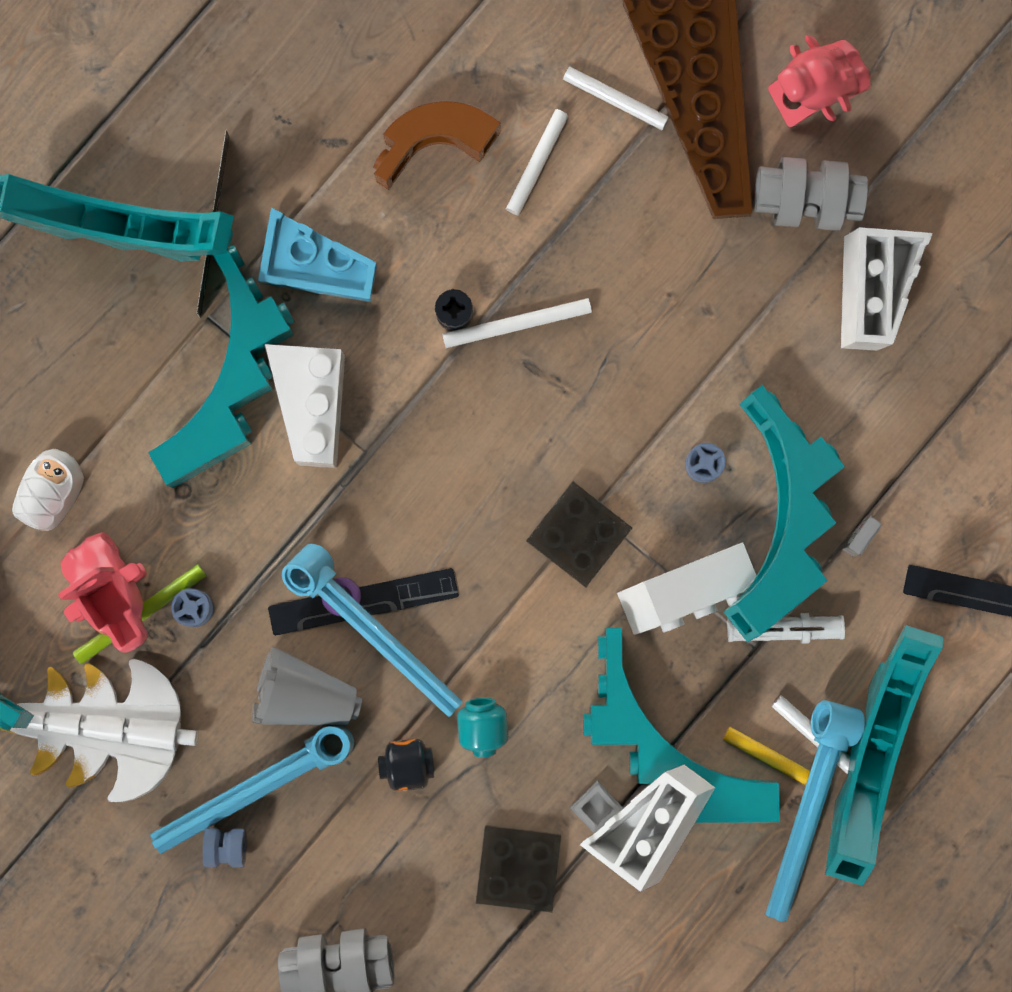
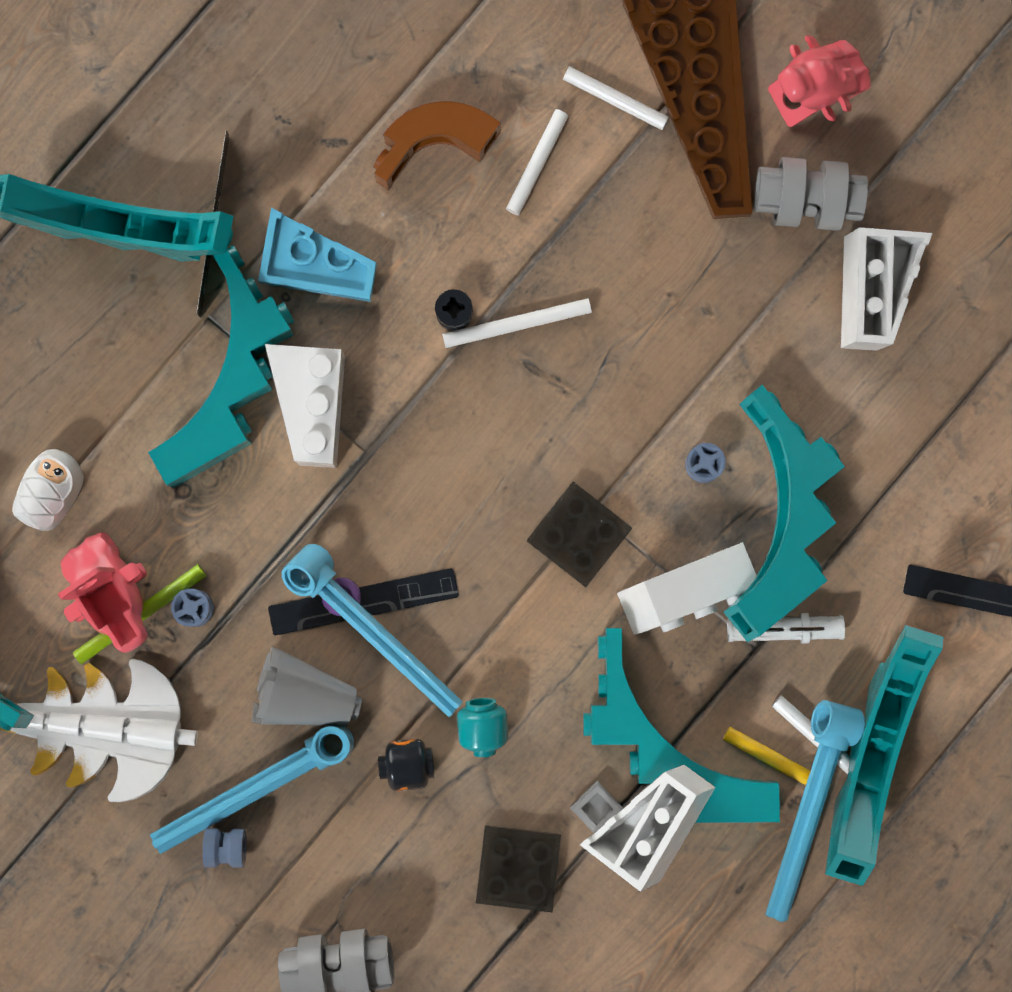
(862, 536): light grey tile -> none

